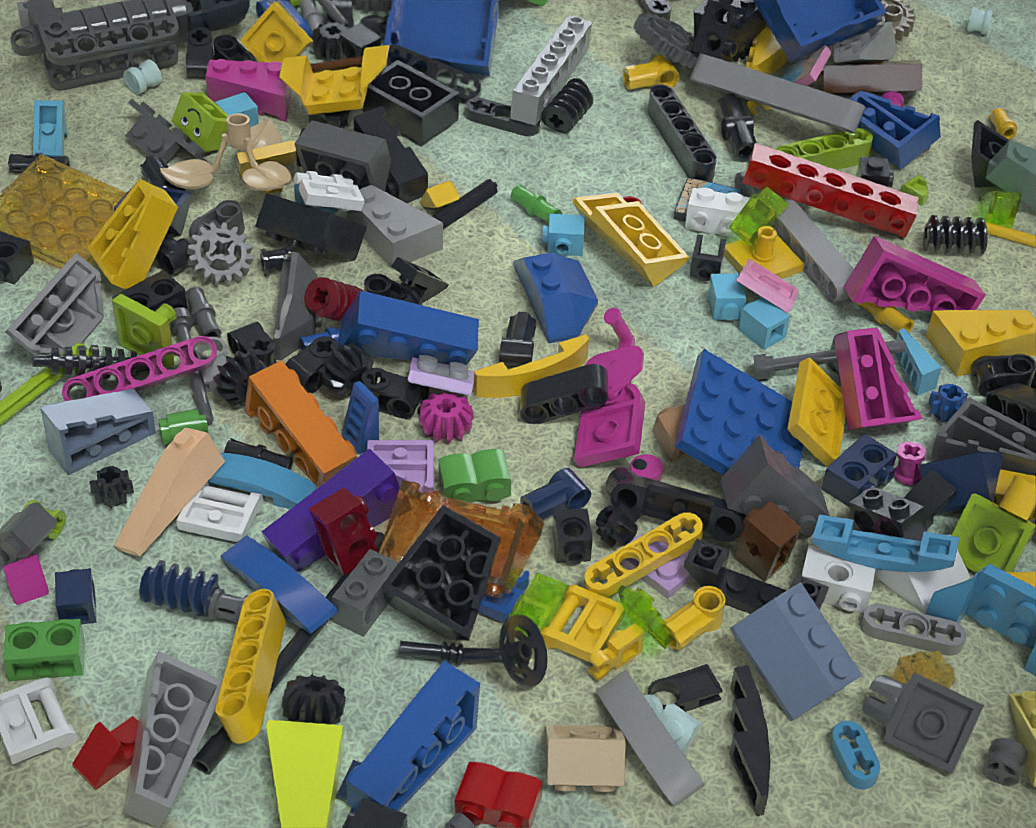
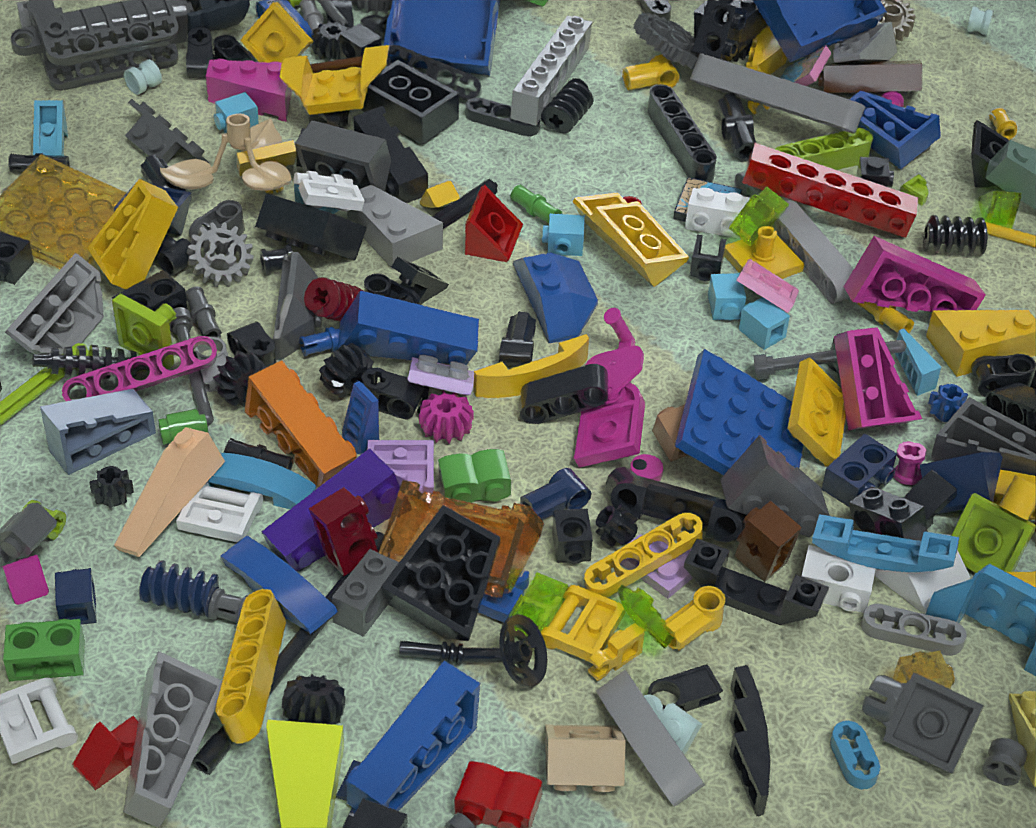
(200, 120): lime brick -> none
(310, 360): black piece -> none
(491, 228): none -> red slope
(795, 651): sand blue slope -> none

